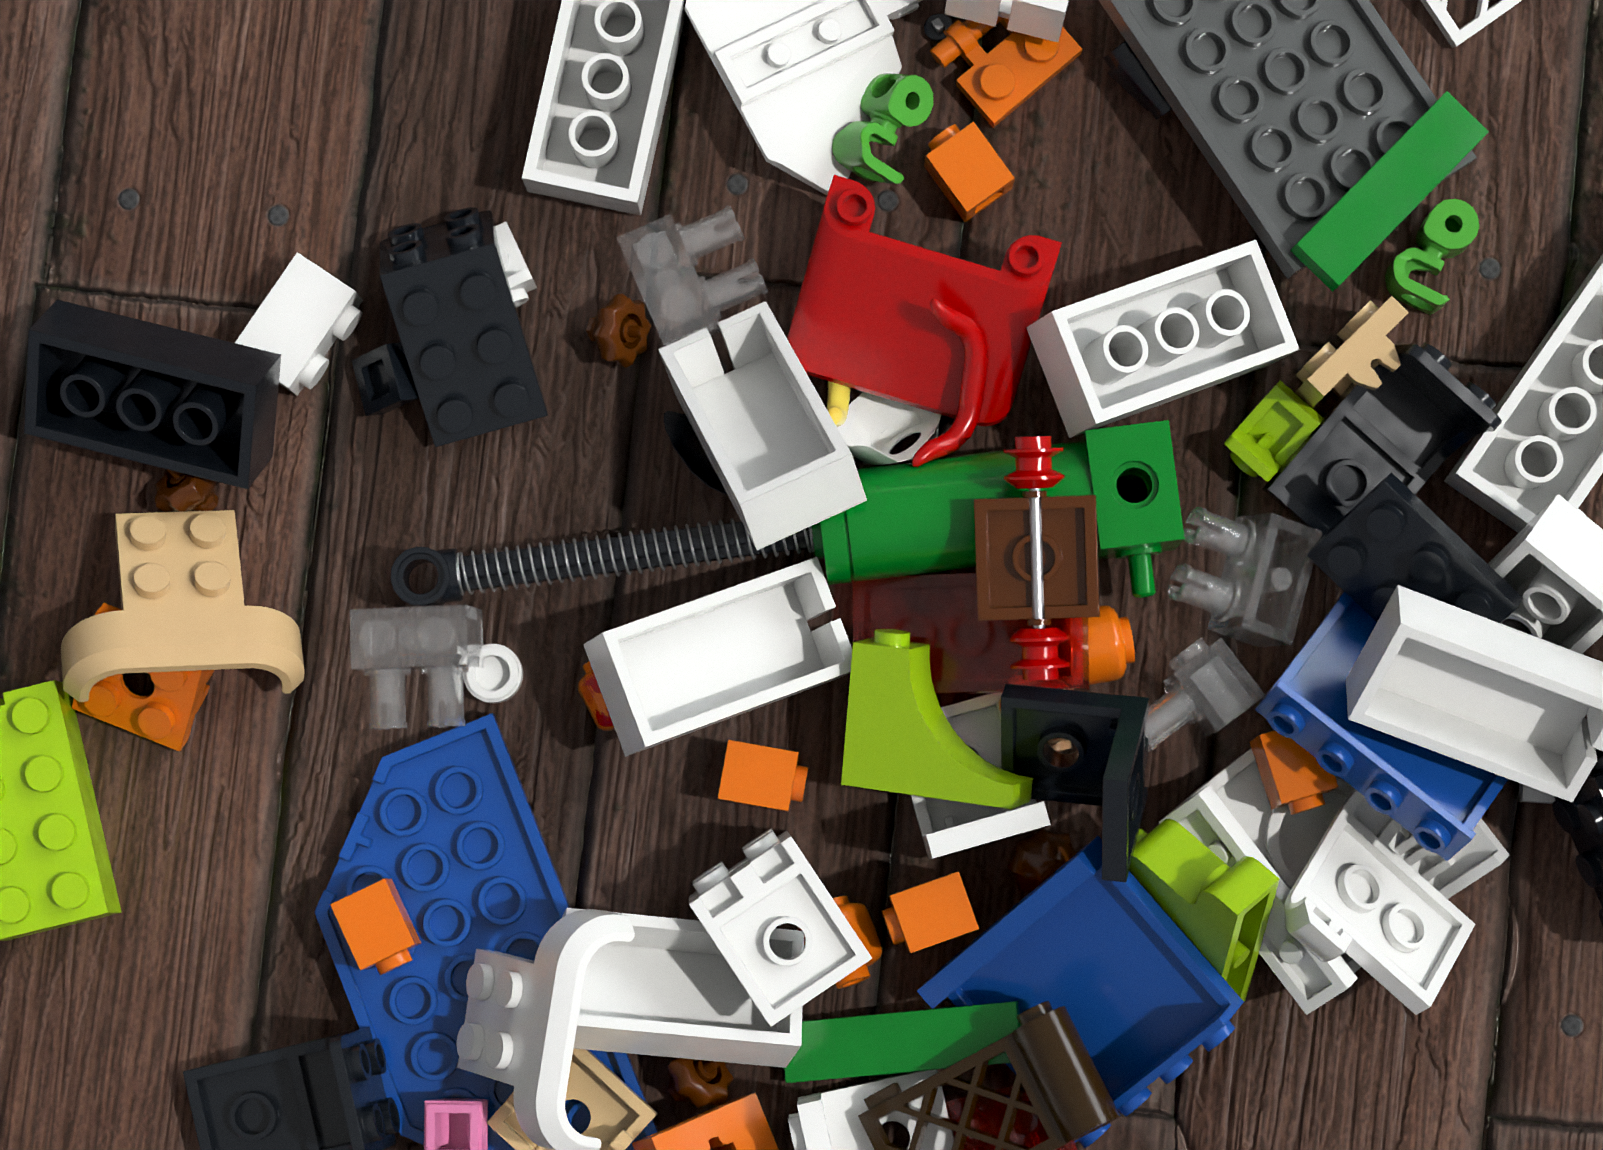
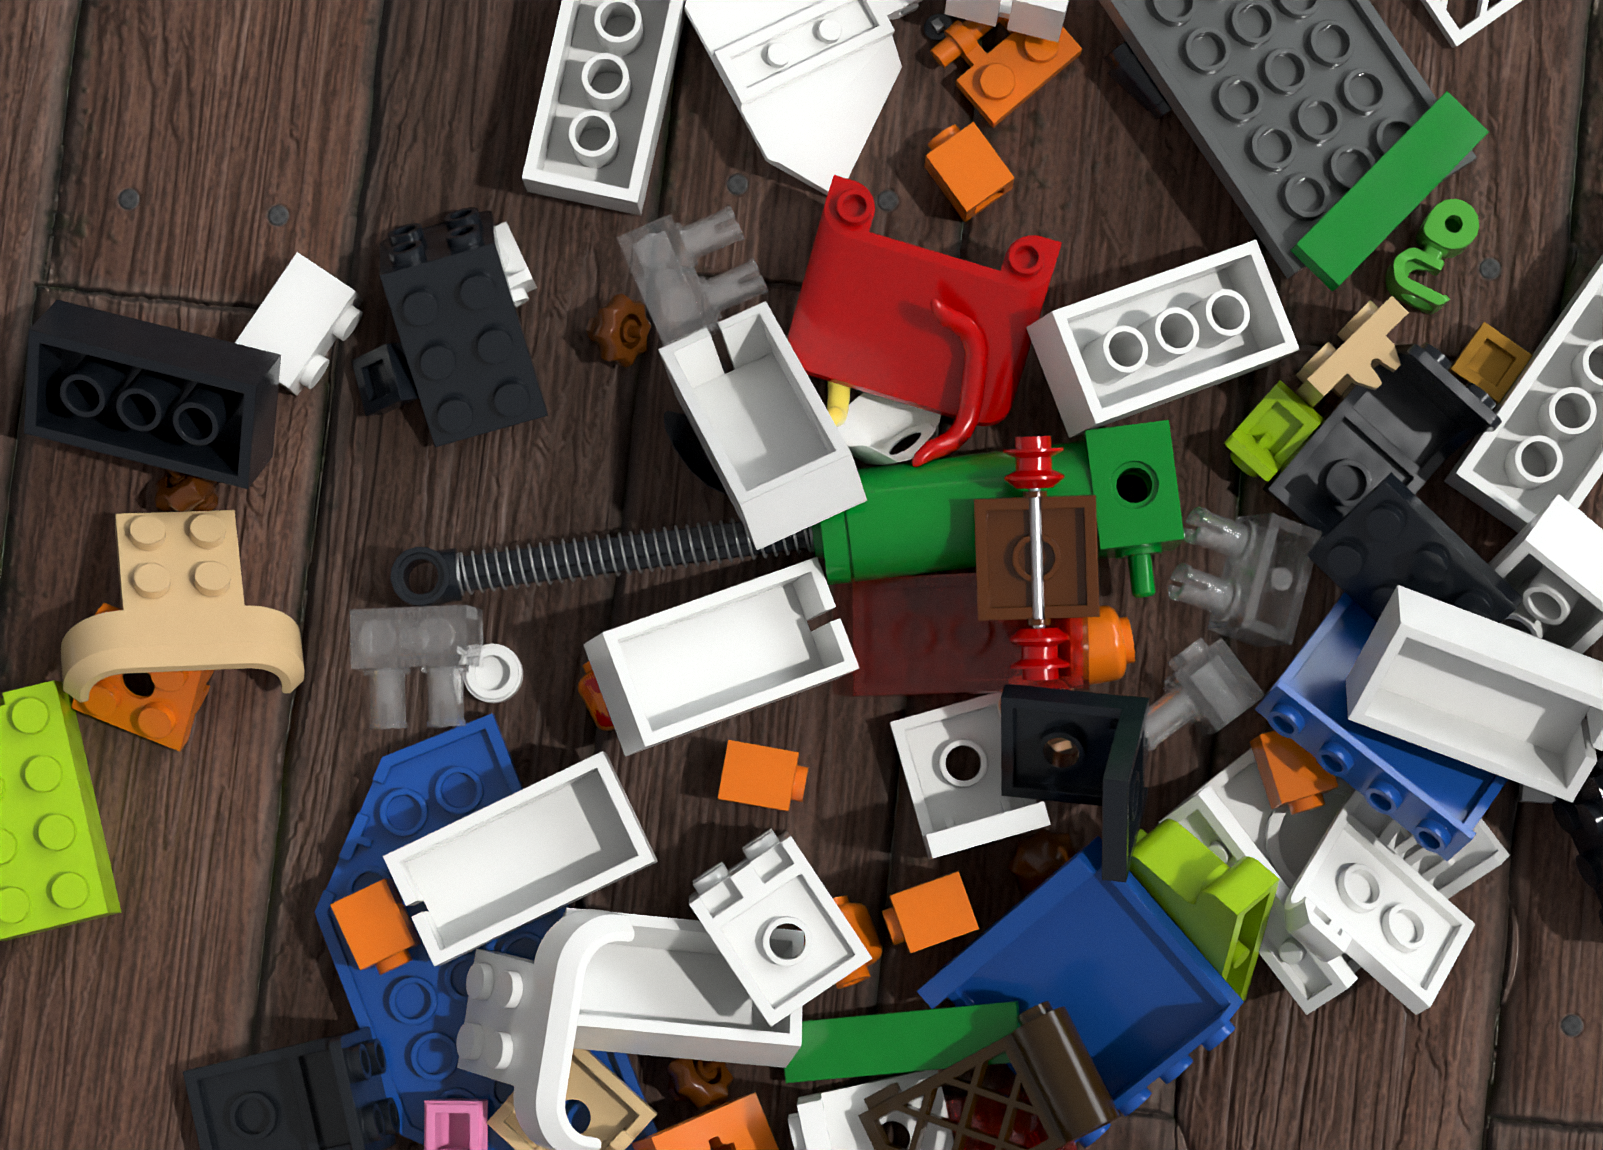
(520, 858): none -> white piece
(890, 103): bright green leg -> none
(902, 738): lime arch -> none
(1490, 362): none -> pearl gold plate

